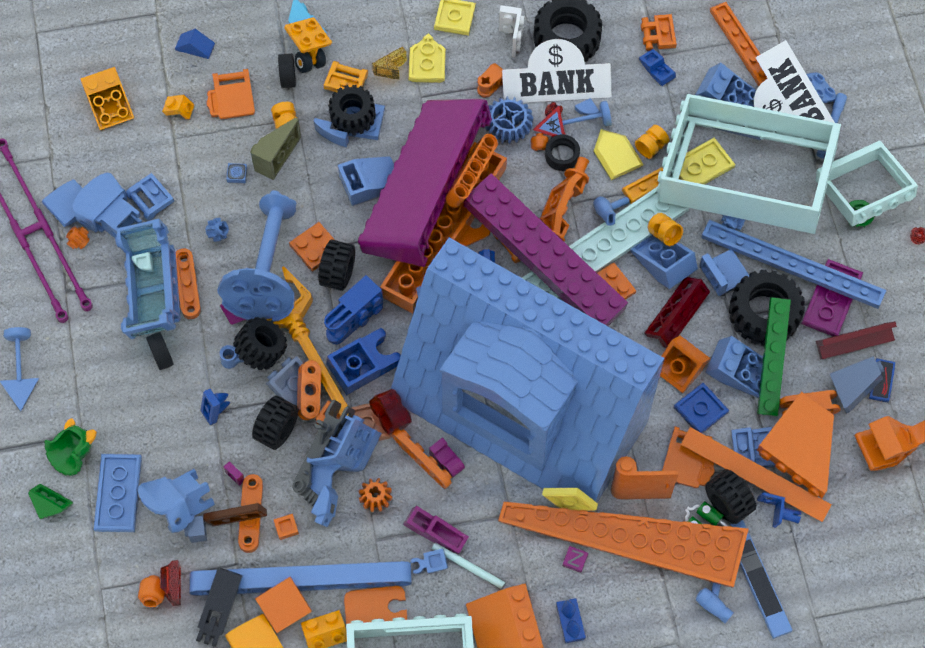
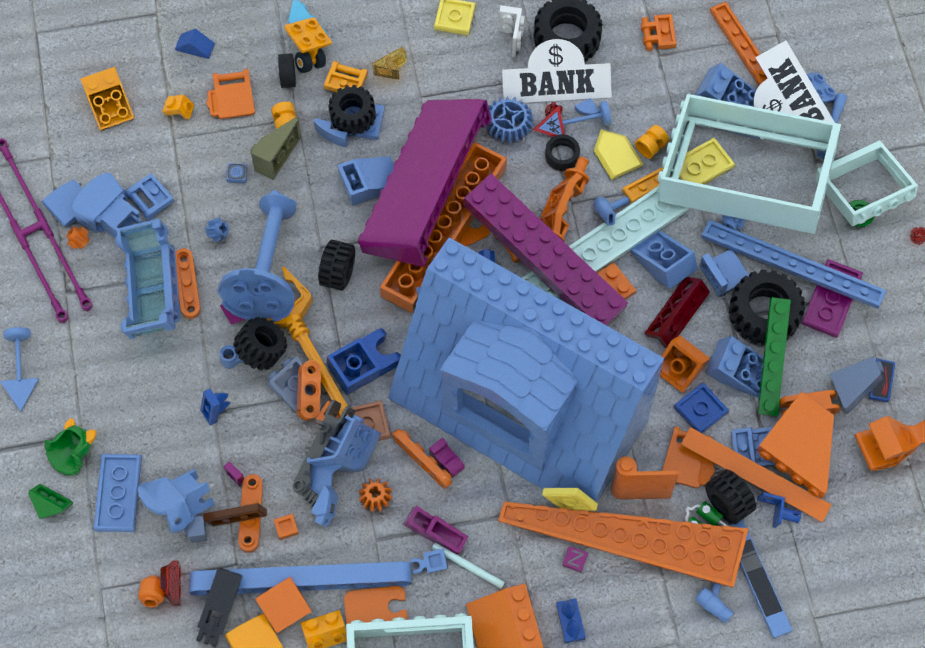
(144, 261): light aqua tile -> none
(159, 351): black tyre -> none
(275, 422): black tyre -> none
(311, 244): orange plate -> none
(353, 310): blue brick -> none
(390, 411): clear red brick -> none
(427, 61): light yellow tile -> none
(471, 170): orange beam -> none
(490, 80): orange piece -> none
(539, 142): orange piece -> none
(656, 67): blue slope -> none
(665, 229): light orange wheel -> none
(856, 340): dark red fence -> none

